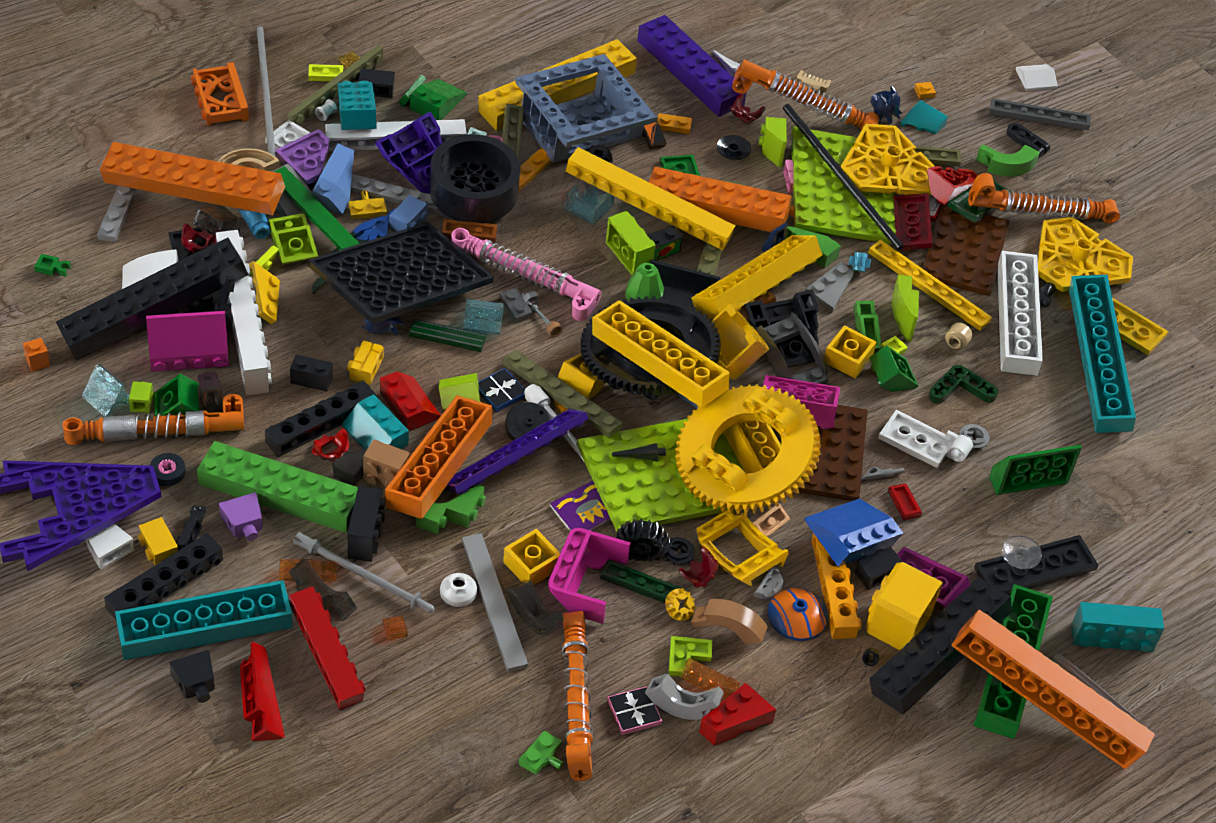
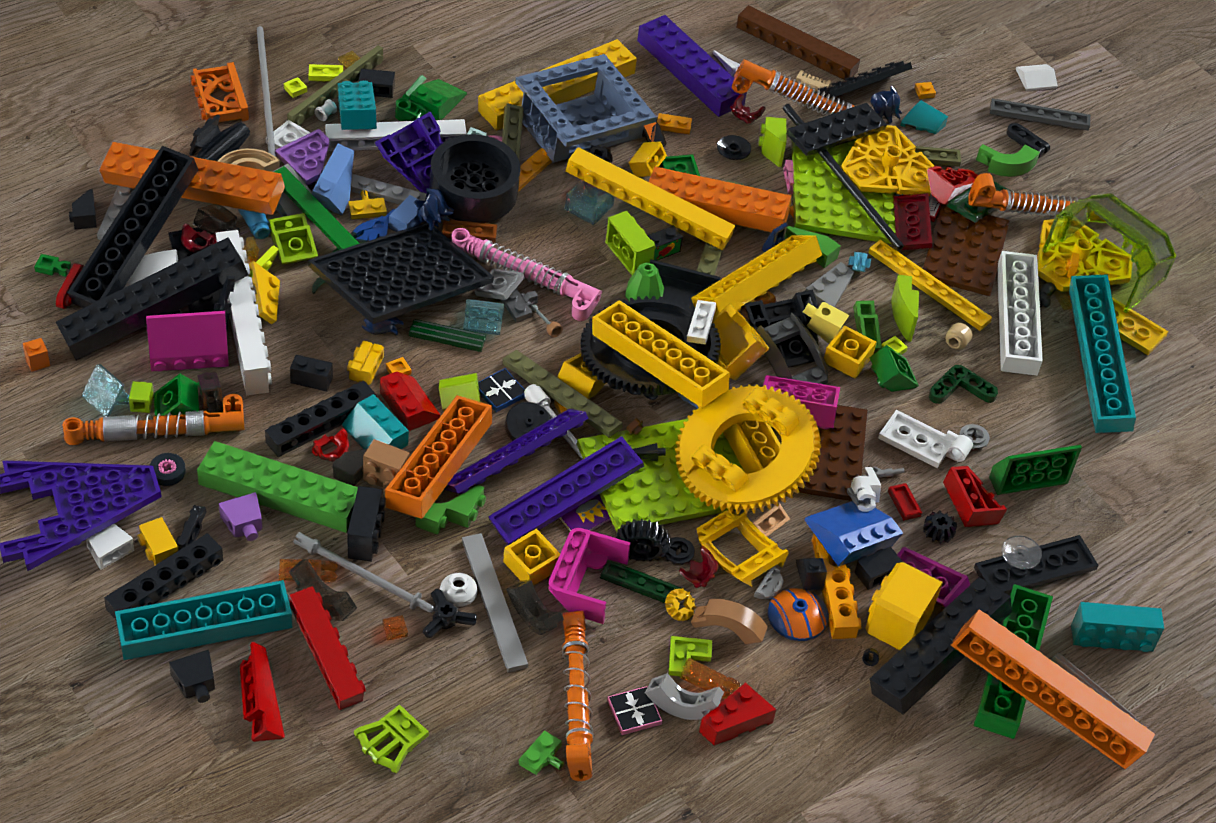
(63, 299): none -> red plate
(83, 211): none -> black slope
(134, 227): none -> black brick
(215, 142): none -> black plate
(251, 249): none -> clear yellow plate
(295, 87): none -> neon yellow plate
(398, 365): none -> light orange plate
(401, 727): none -> lime plate
(408, 111): none -> green piece
(433, 208): none -> dark blue hair
(446, 615): none -> black bush
(503, 285): none -> light grey tile
(566, 491): none -> dark purple plate
(635, 427): none -> reddish brown plate
(646, 158): none -> yellow brick
(701, 322): none -> white plate
(797, 43): none -> reddish brown brick
(812, 573): none -> black slope
(825, 320): none -> light yellow torso
(836, 129): none -> black plate
(865, 78): none -> black plate
(865, 490): none -> white plate
(940, 527): none -> black gear
(971, 499): none -> red wedge
(1072, 264): none -> light orange plate
(1151, 245): none -> clear neon green windscreen

